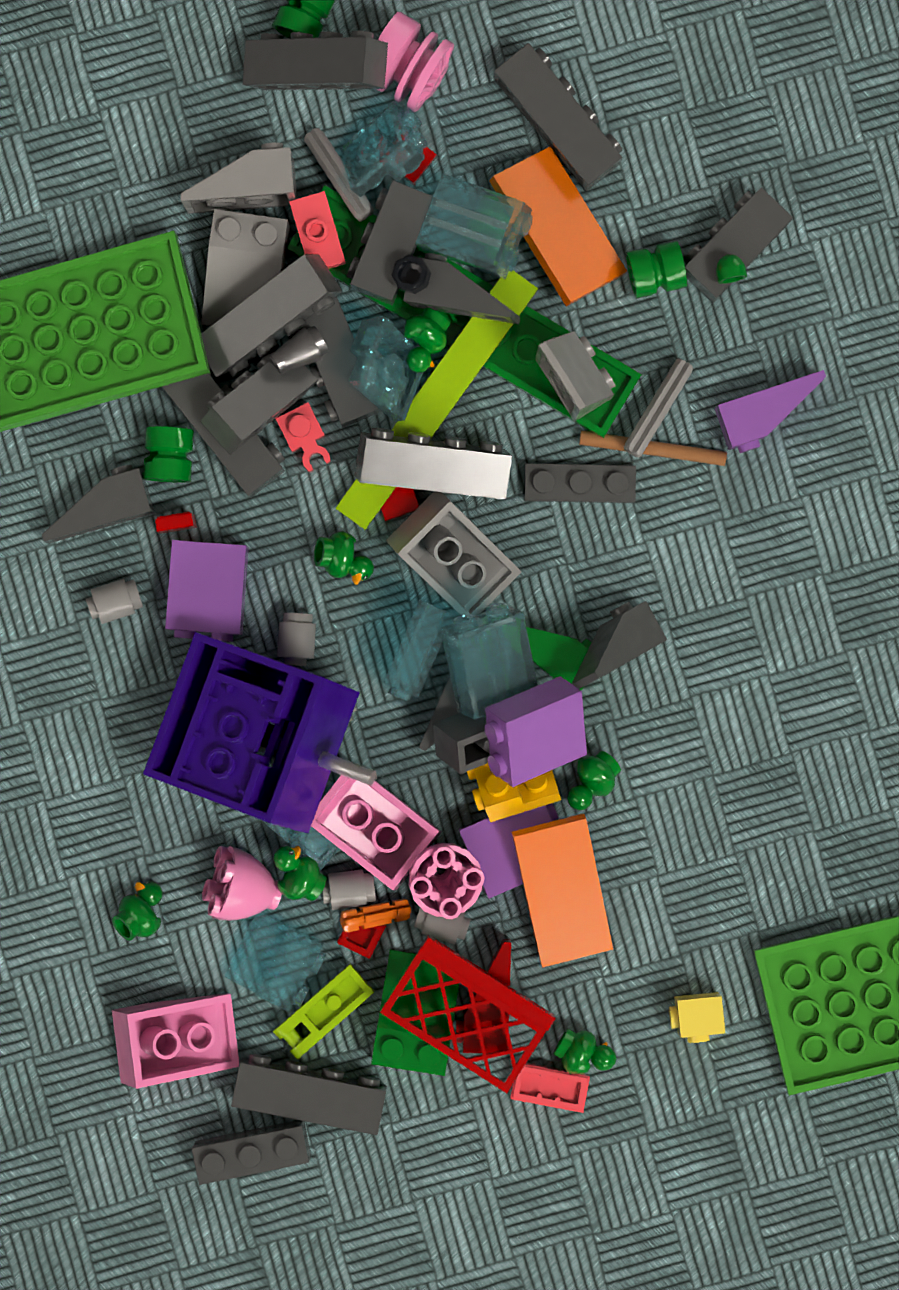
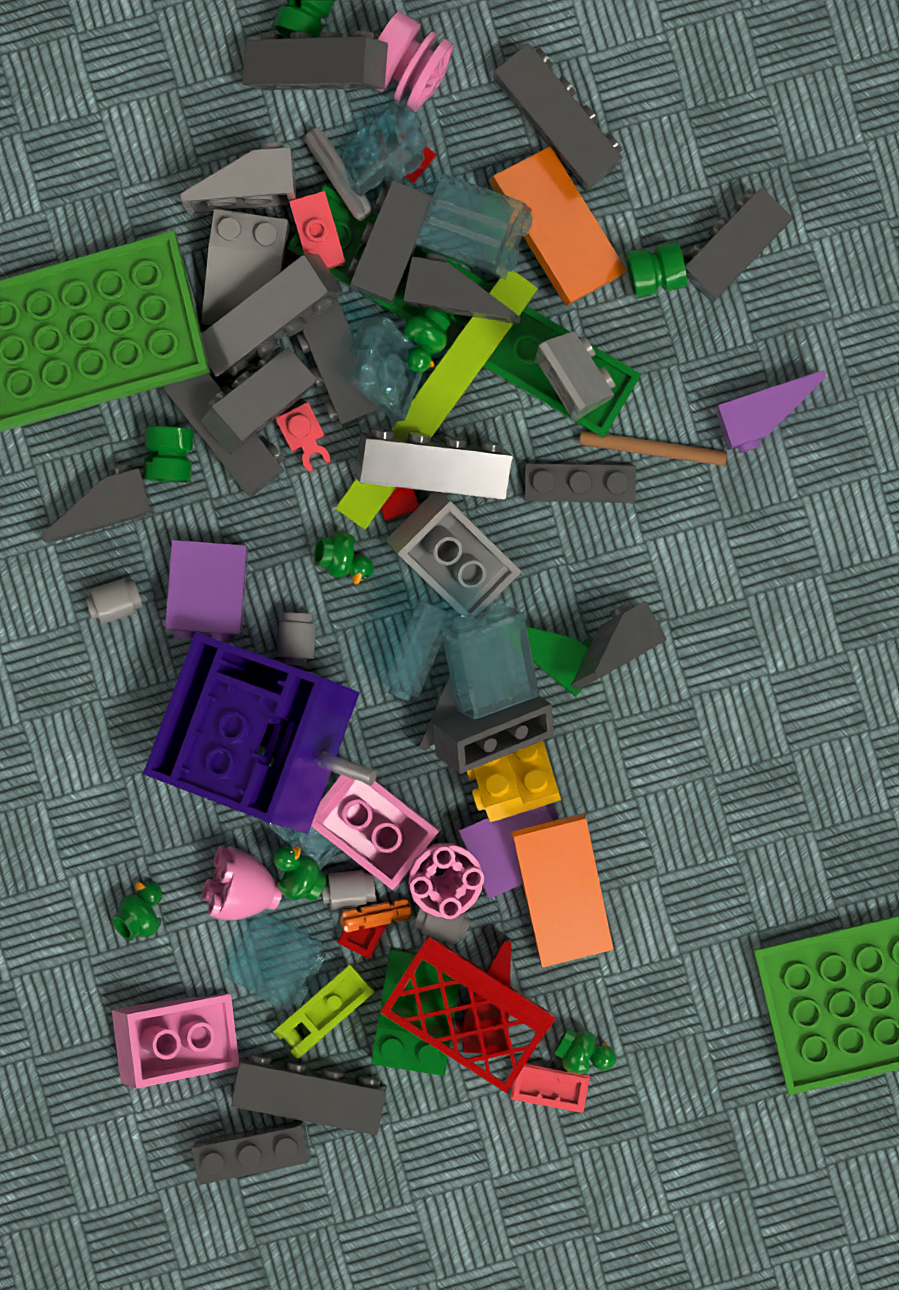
(175, 522): red tile -> none
(302, 349): flat silver cone -> none
(411, 274): black tile -> none
(535, 731): medium lavender brick -> none
(597, 779): green animal -> none
(658, 407): light grey axle -> none
(697, 1016): light yellow brick -> none
(730, 269): green hinge -> none

